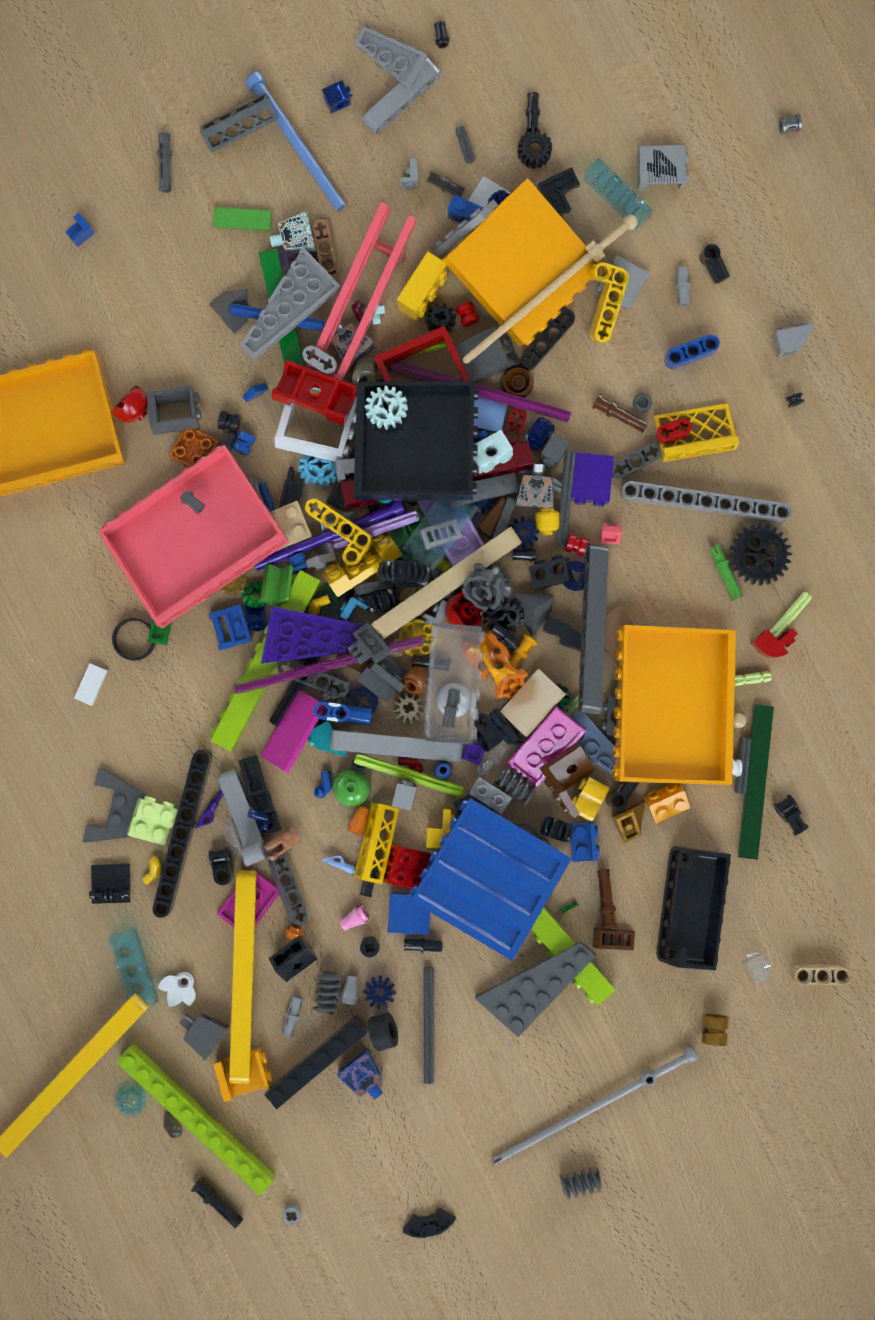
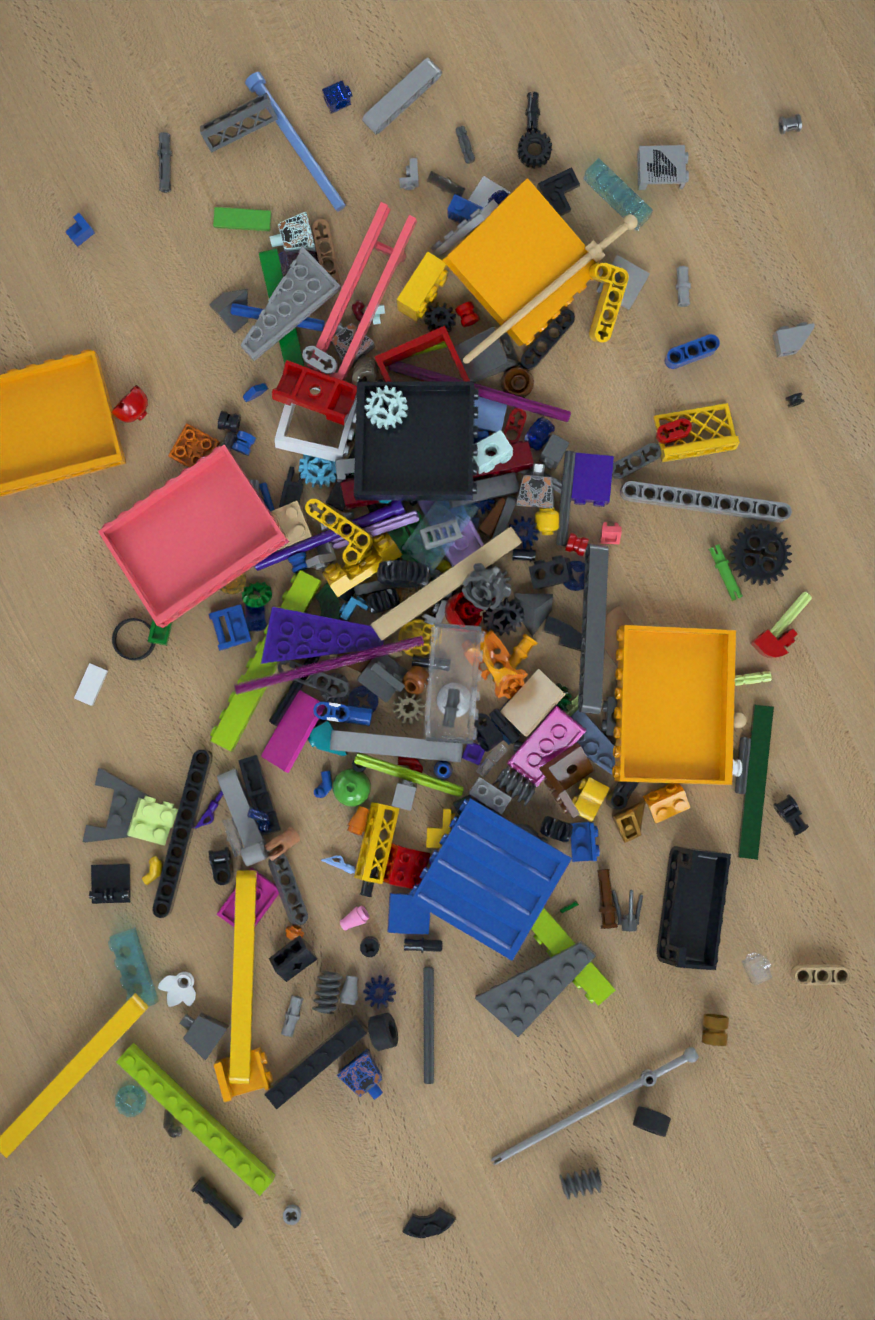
(169, 396): dark grey window -> none
(190, 500): dark grey pin -> none
(276, 585): bright green panel -> none
(316, 604): yellow arm -> none
(368, 645): dark grey hinge -> none
(393, 56): light grey wing -> none
(442, 40): black pin -> none
(503, 635): black pin -> none
(597, 939): reddish brown slope -> none
(611, 409): reddish brown pin -> none
(629, 921): none -> dark grey plant
(642, 403): dark grey plate -> none
(651, 1121): none -> black tyre
(715, 266): black piece -> none

